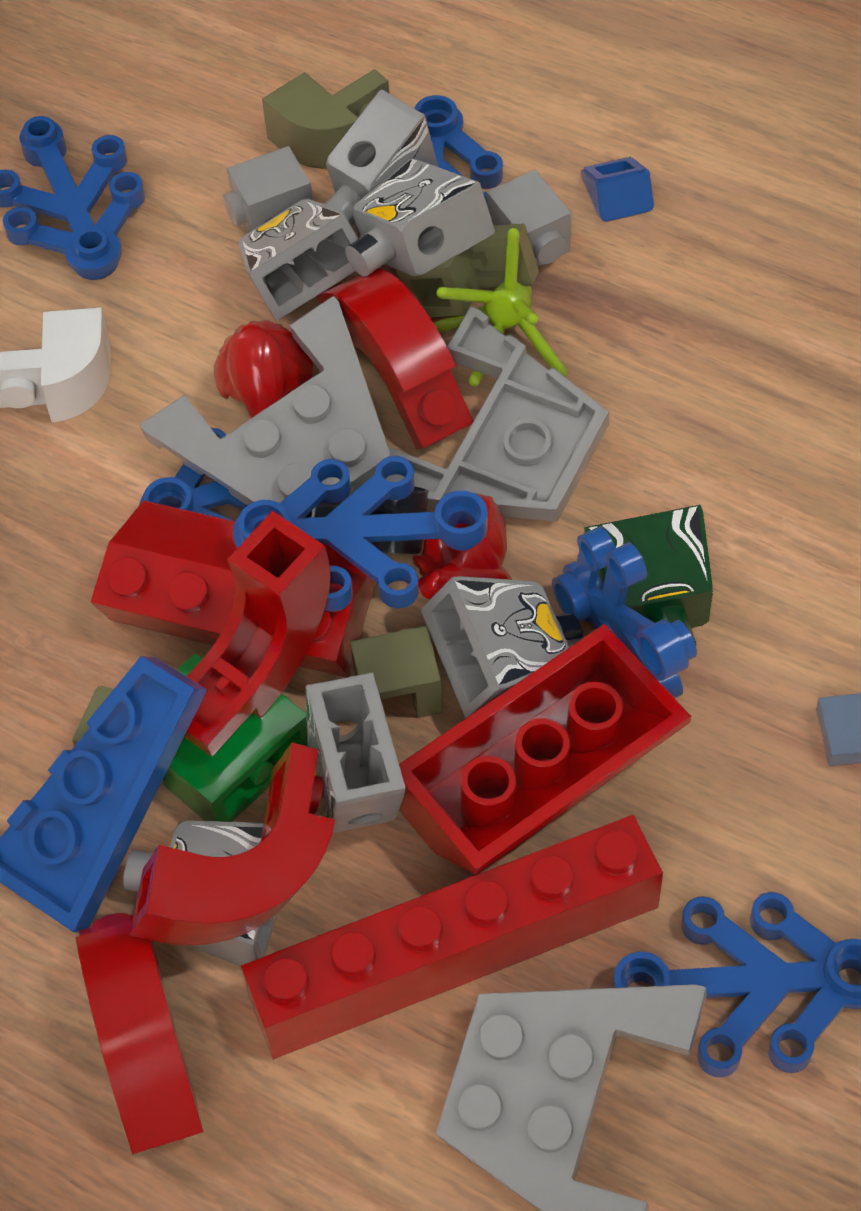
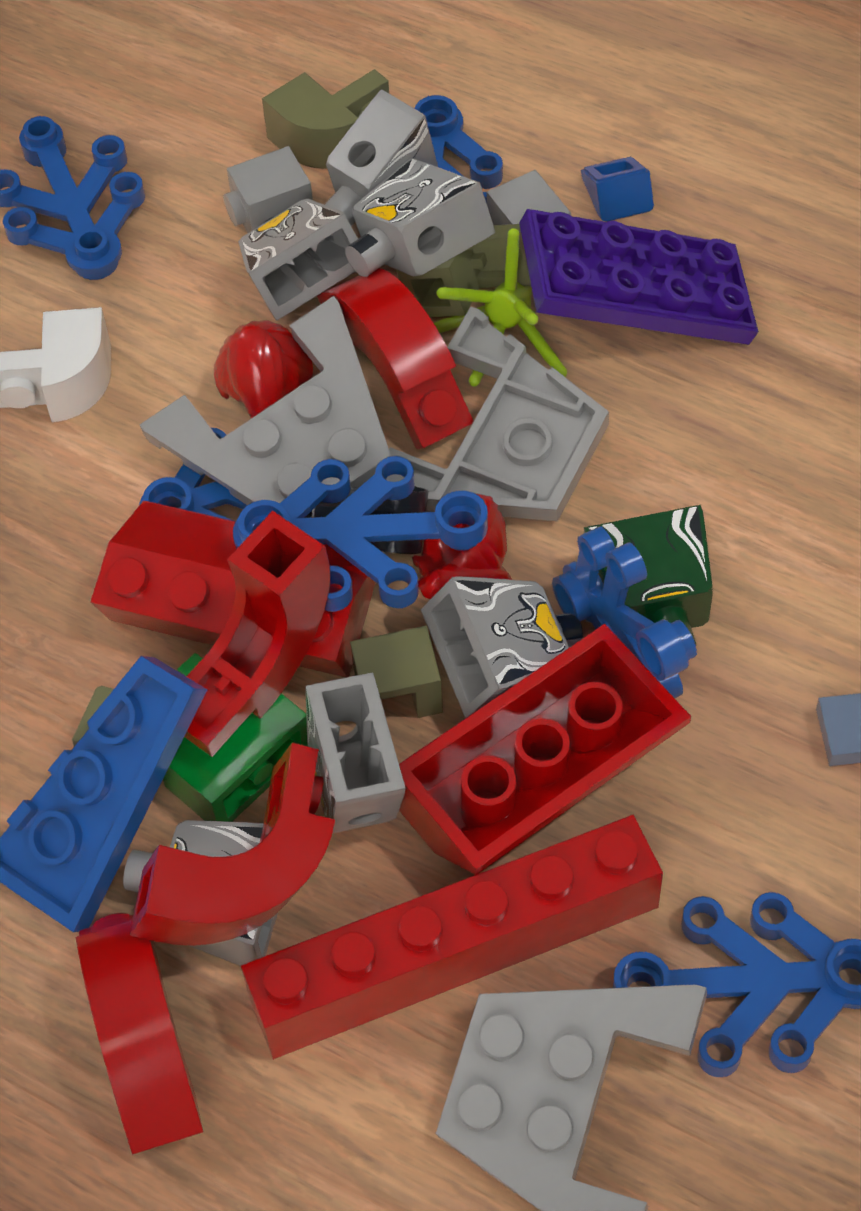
(636, 277): none -> dark purple tile

